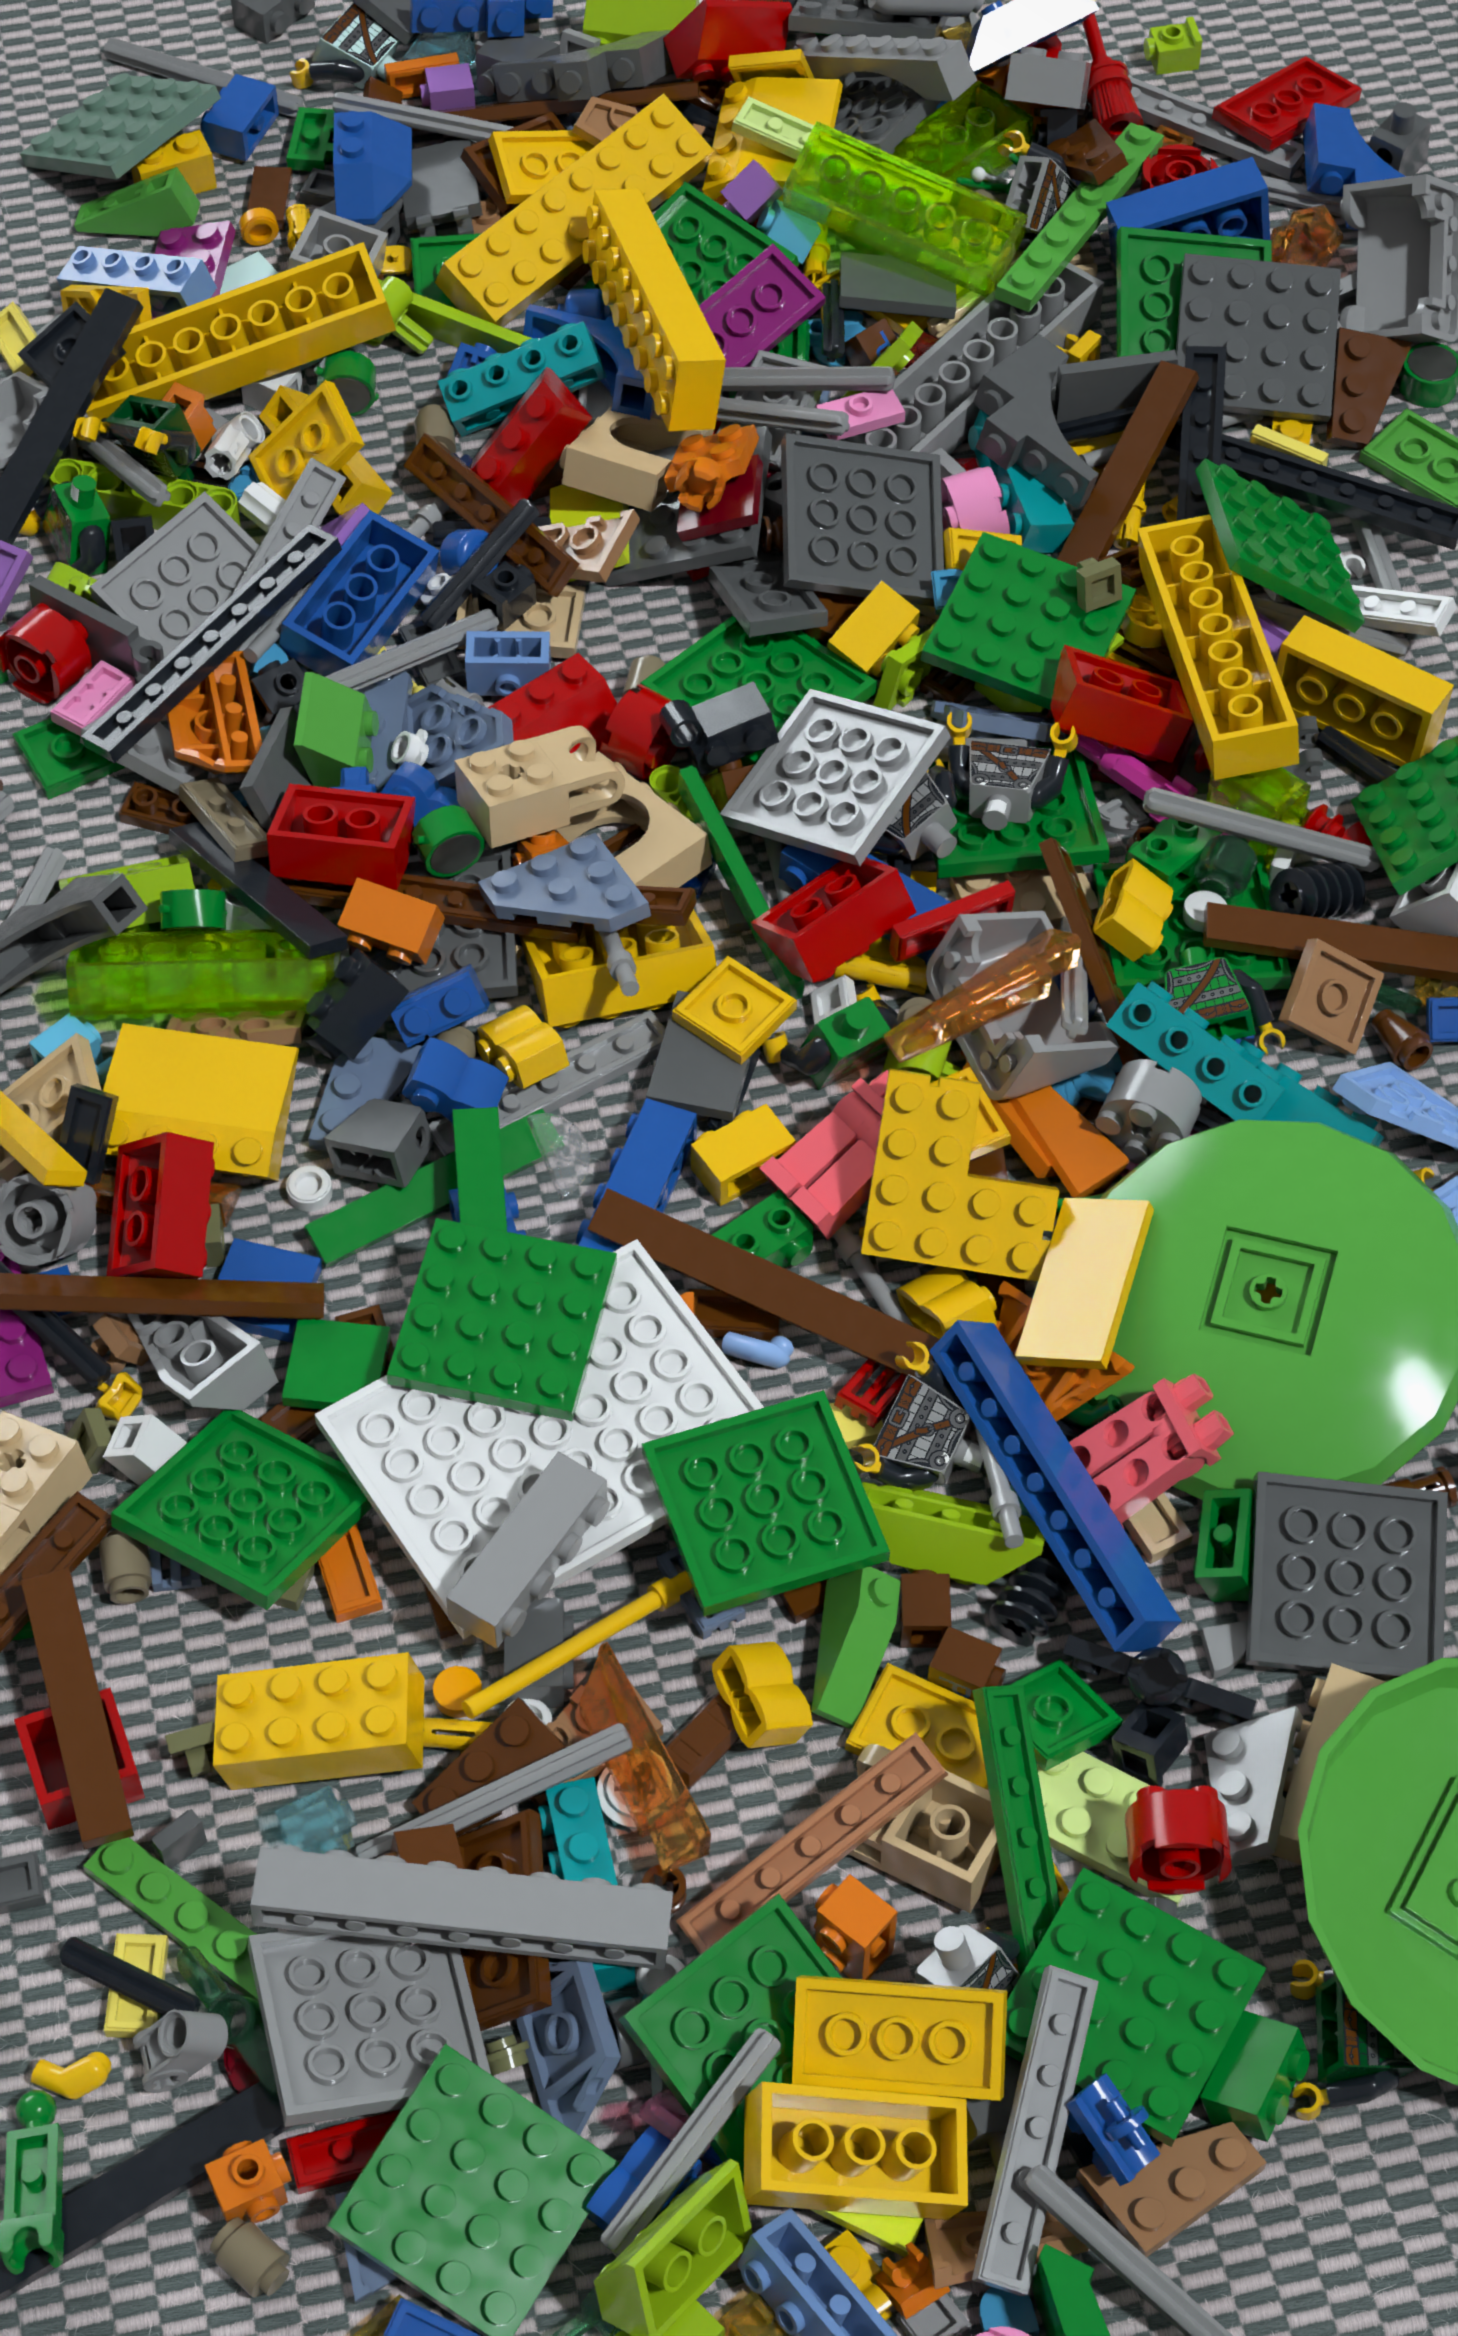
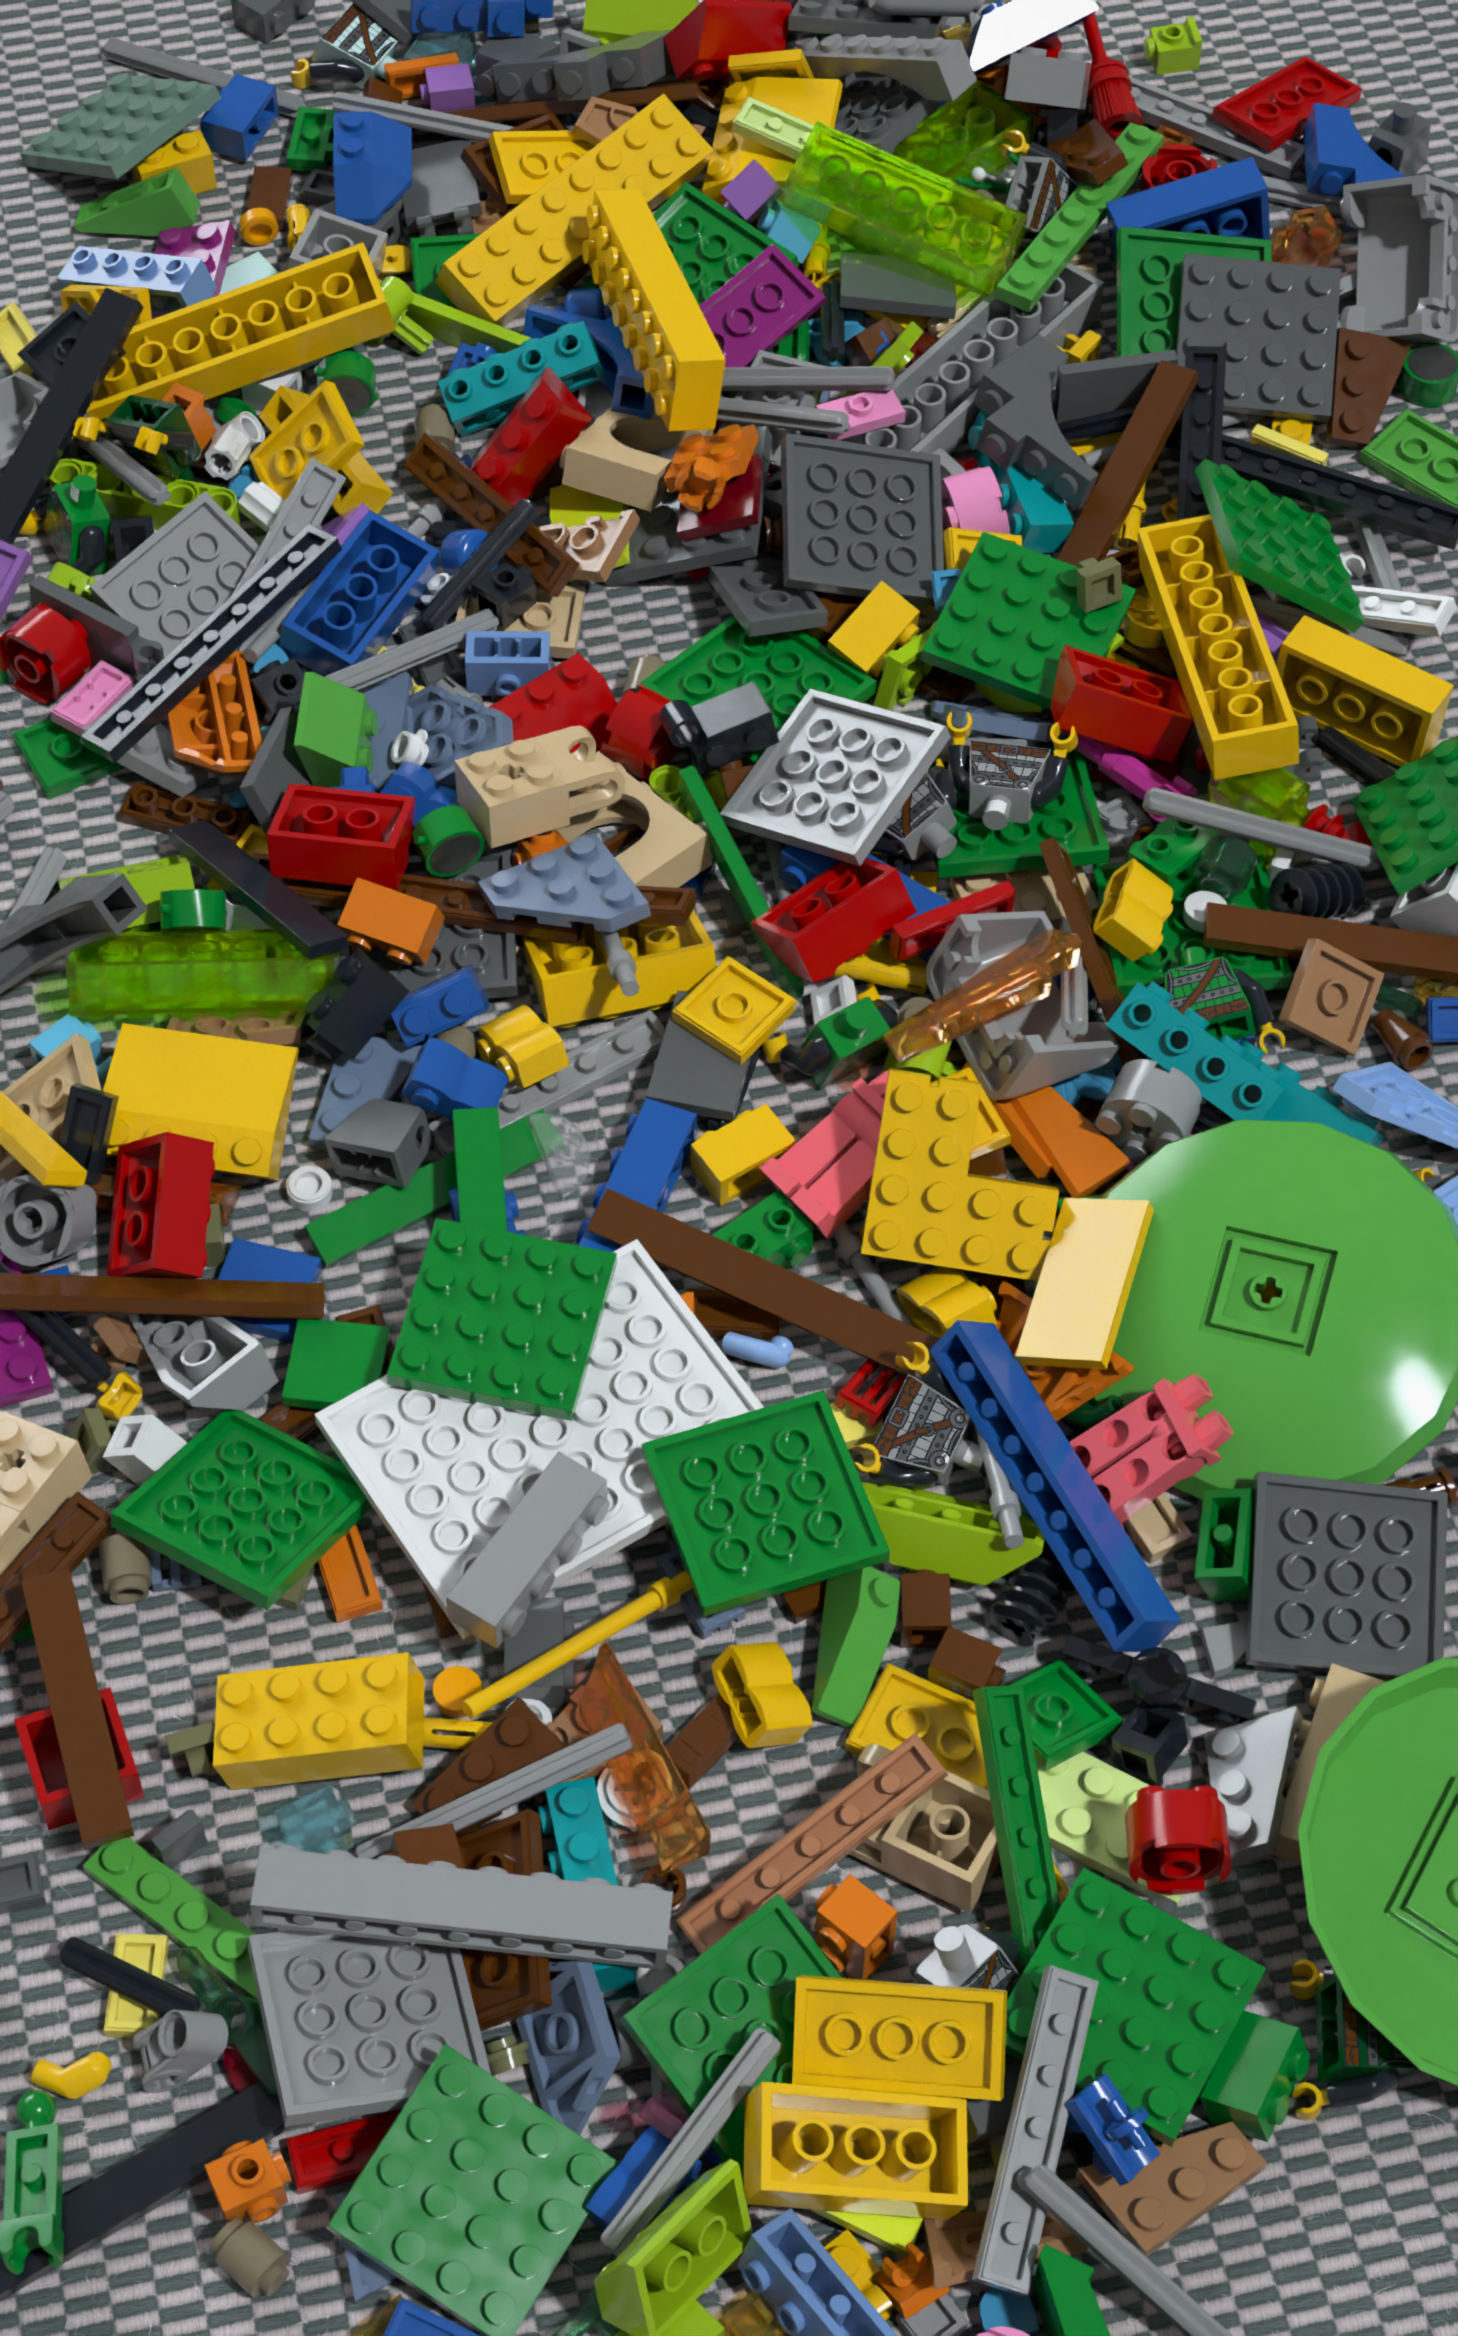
(225, 819): dark tan tile -> none
(231, 407): none -> green tile

